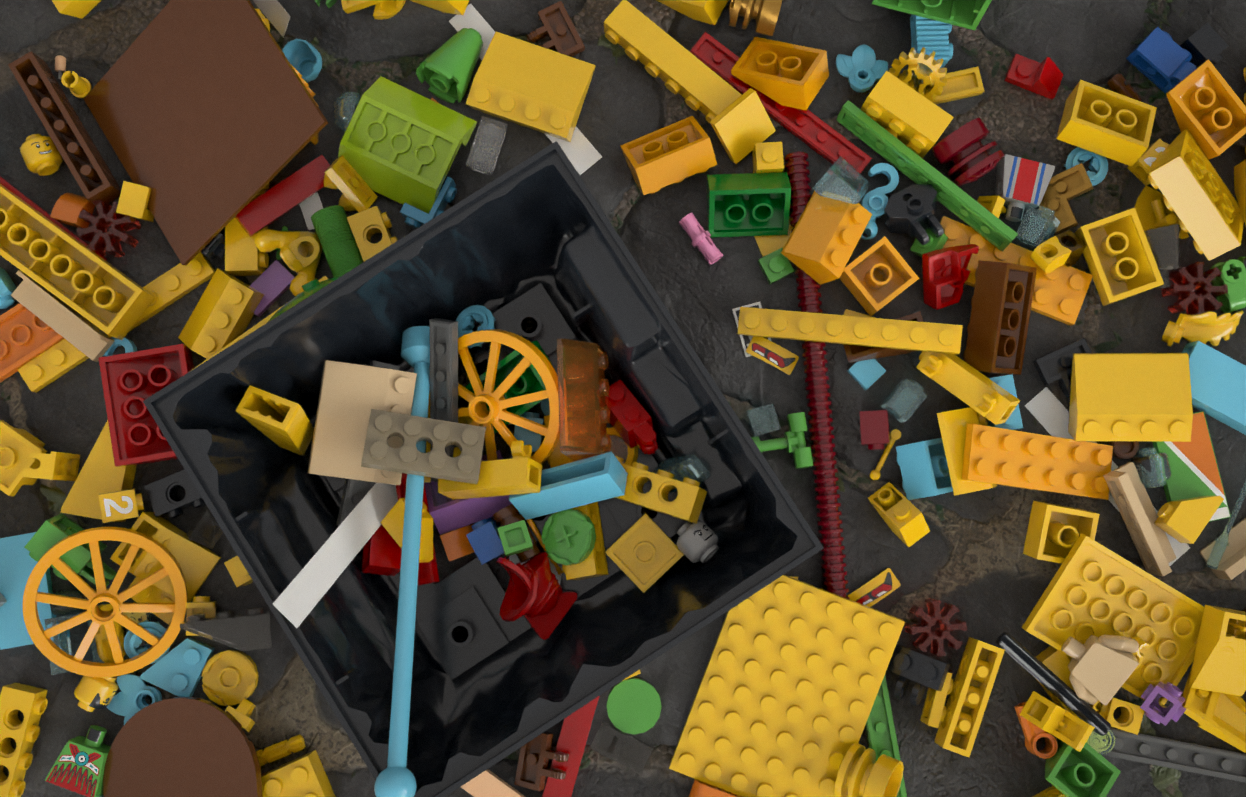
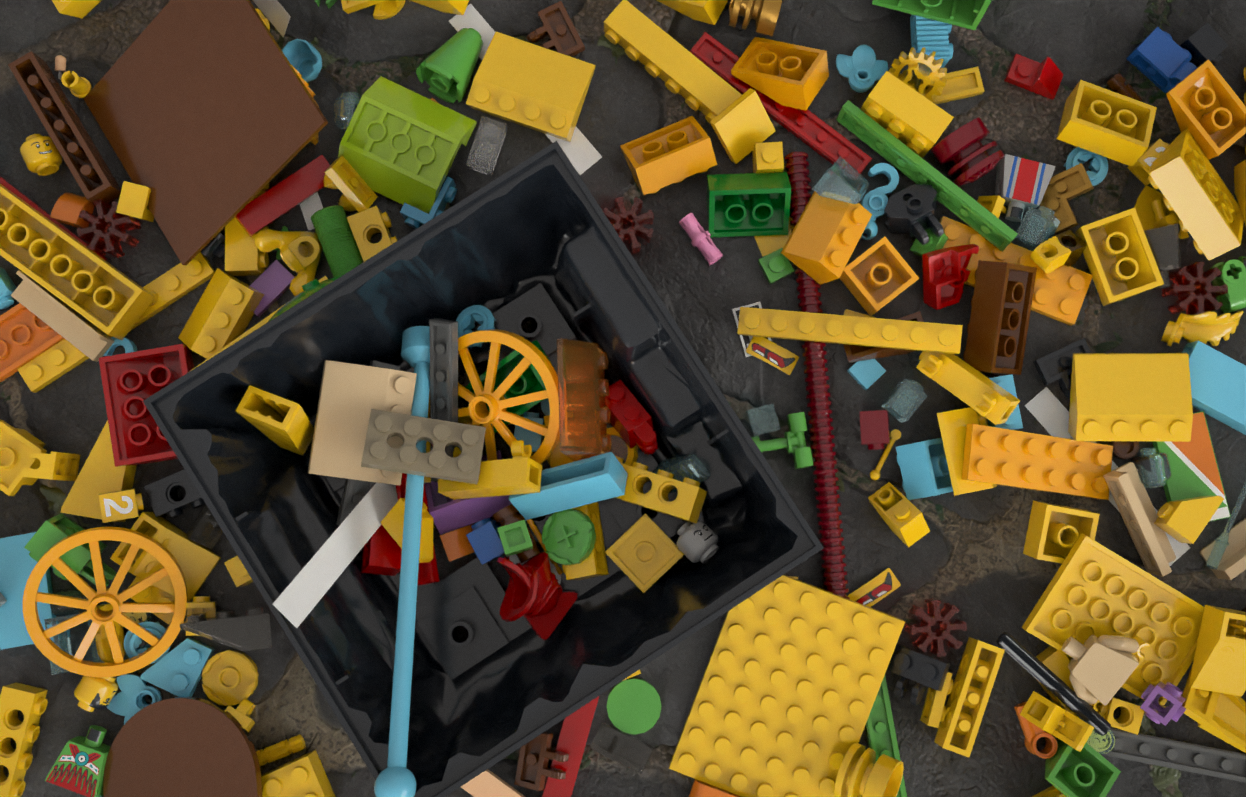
(637, 222): none -> clear red gear

